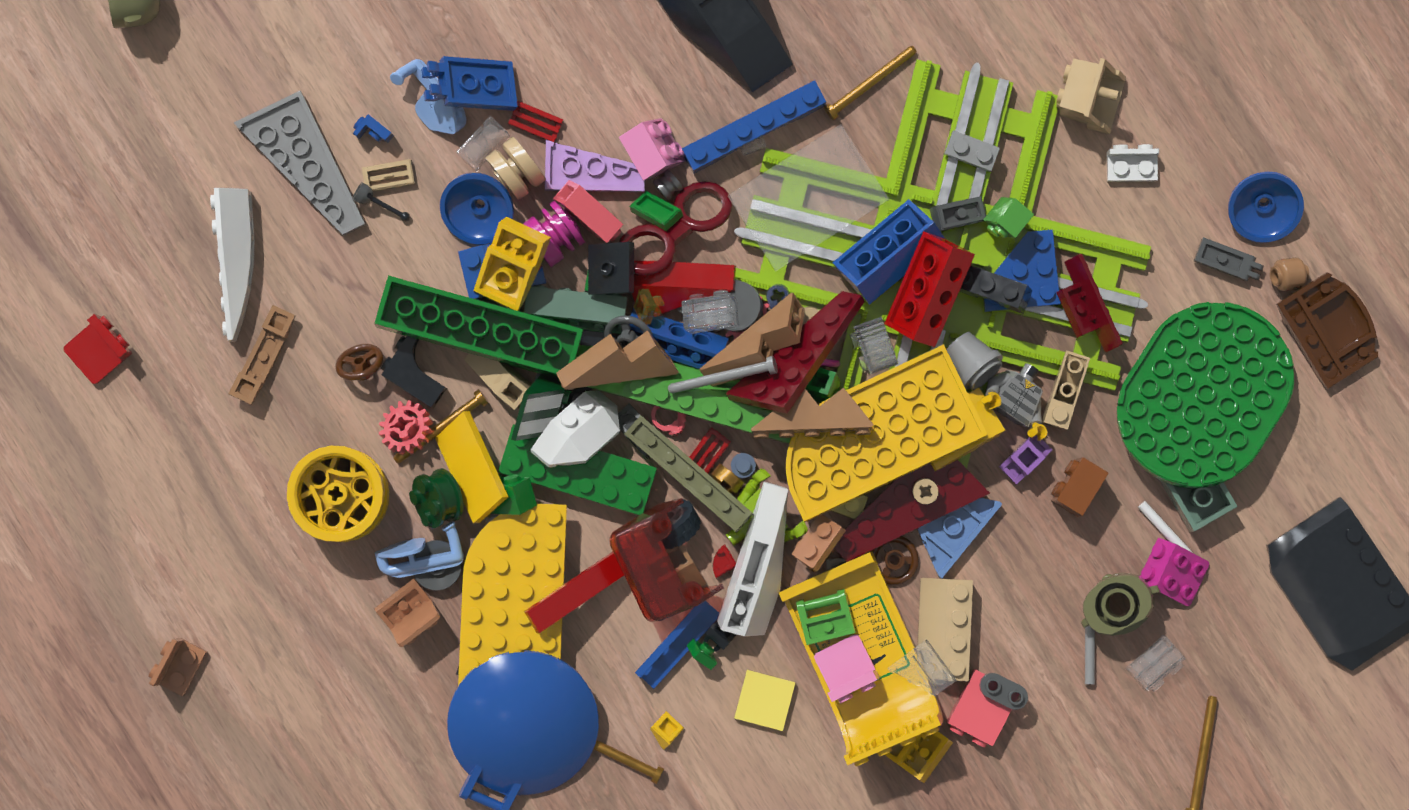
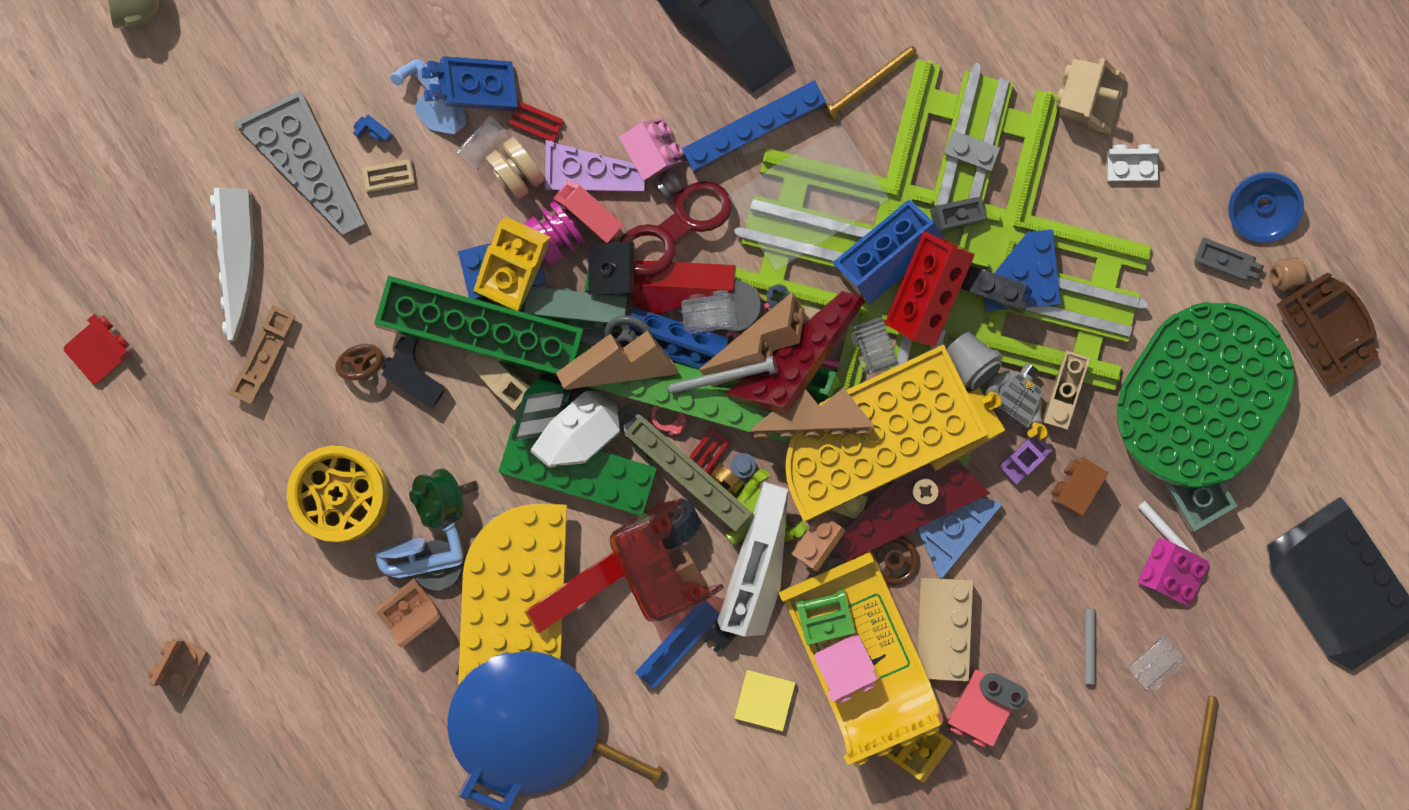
(364, 195): hinge -> none
(404, 427): coral gear -> none
(438, 428): pearl gold bar -> none
(465, 216): blue dish -> none
(471, 467): yellow tile -> none
(520, 495): green brick -> none
(647, 306): clear yellow tile -> none
(656, 210): green tile -> none
(666, 729): yellow slope -> none
(702, 653): green plate -> none
(723, 561): red tile -> none
(924, 669): clear wing -> none
(1007, 218): bright green brick -> none
(1086, 307): dark red bracket -> none
(1097, 608): olive piece -> none

